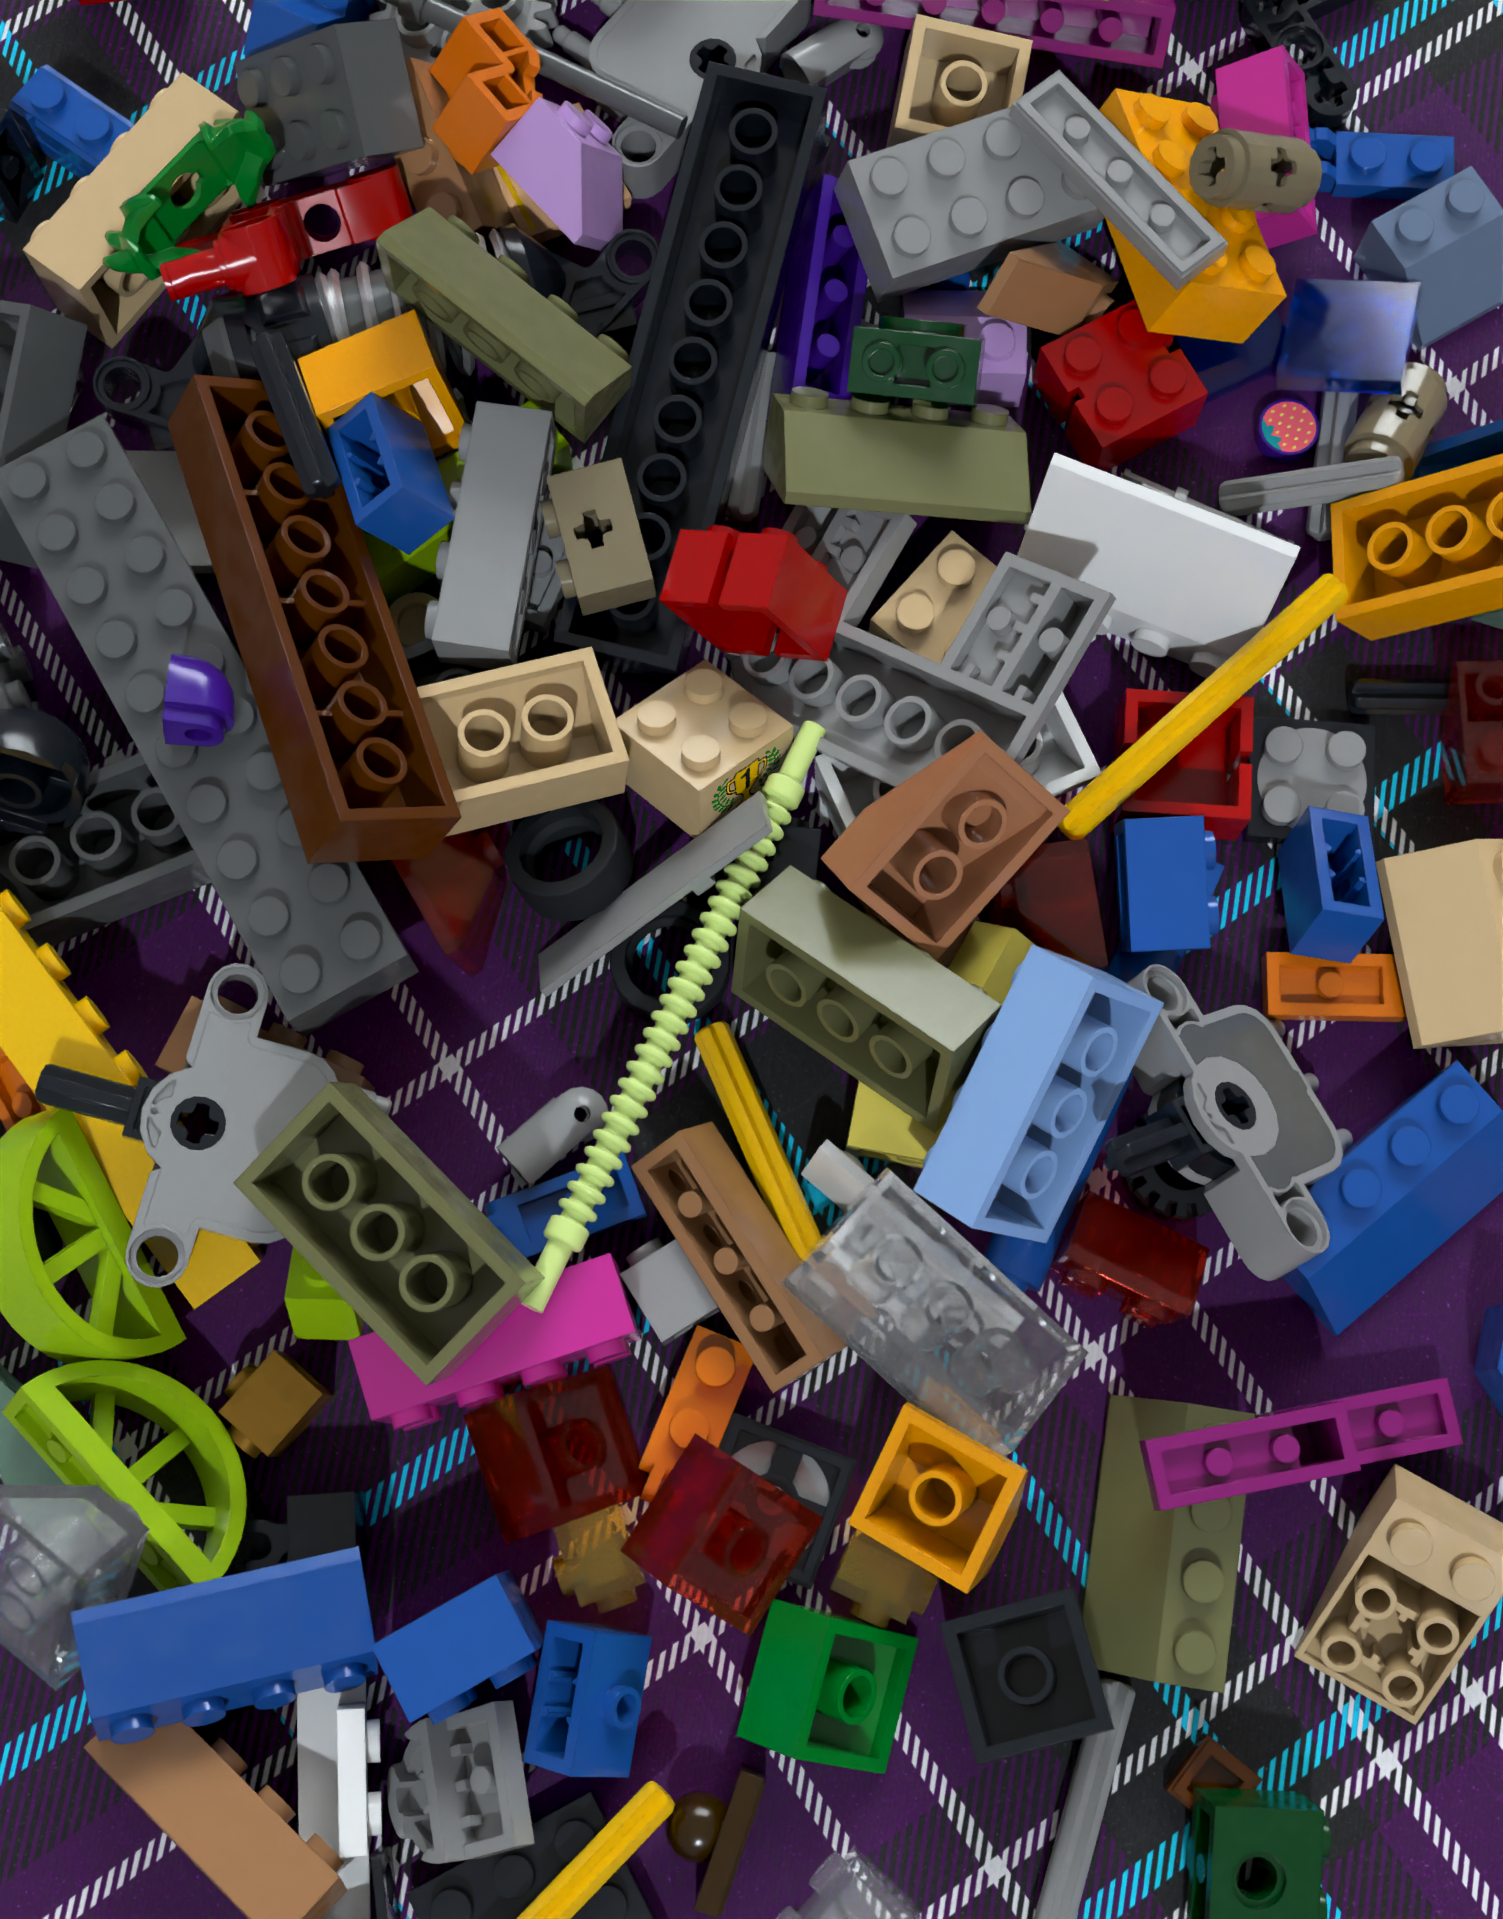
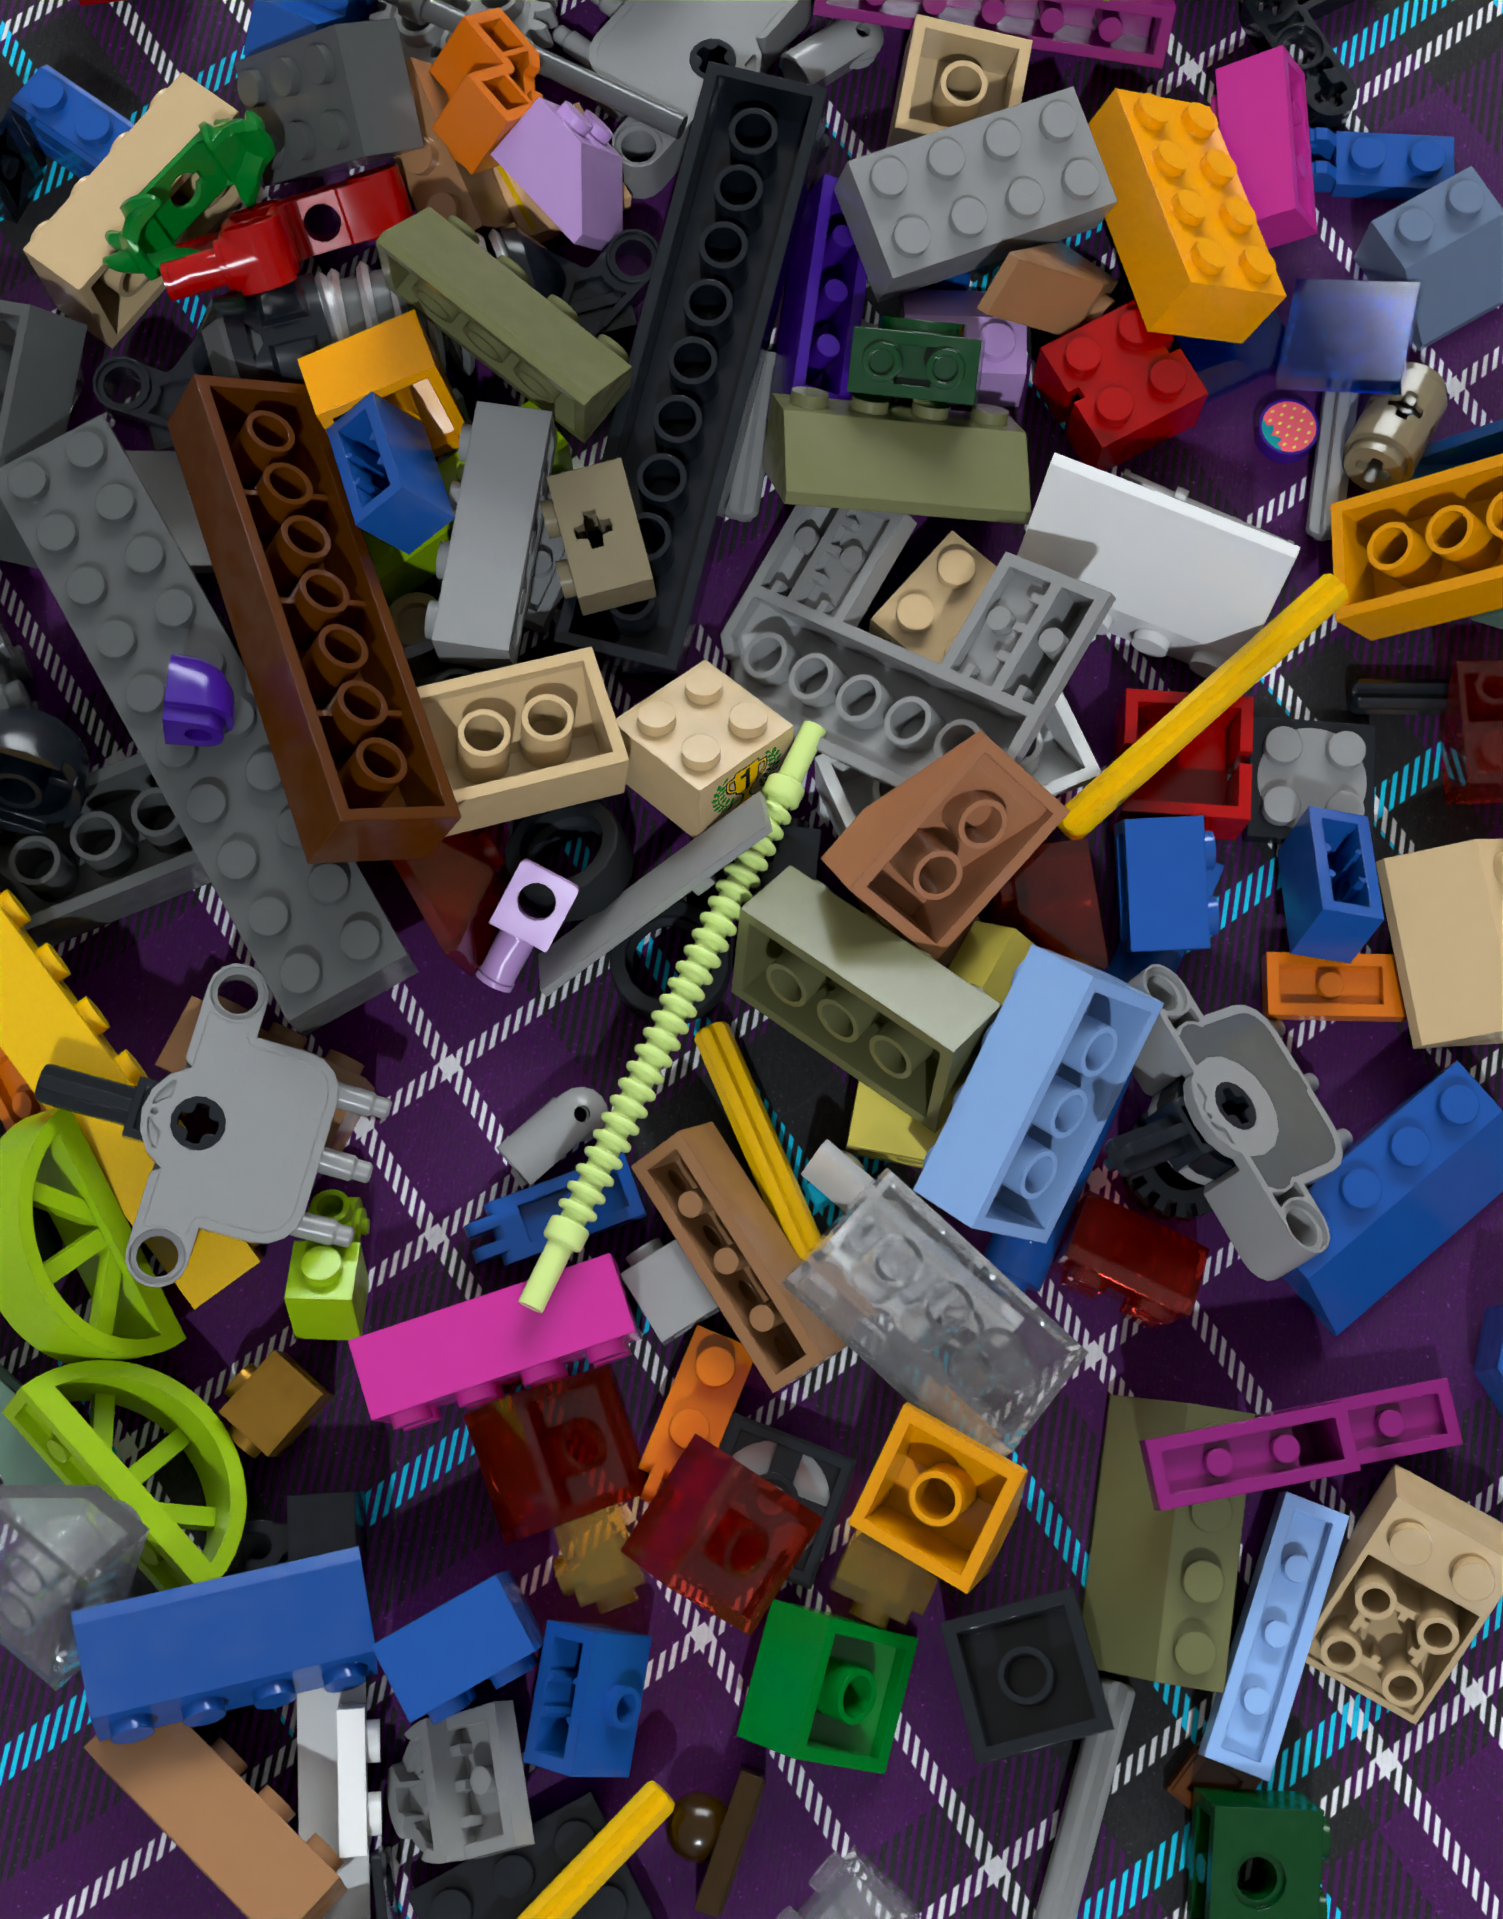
(295, 415): black axle -> none
(388, 1231): olive brick -> none
(523, 927): none -> lavender bracket
(747, 585): red piece -> none
(1118, 180): light grey tile -> none
(1255, 171): dark tan piece -> none
(1274, 1635): none -> light blue plate
(1309, 486): light grey axle -> none

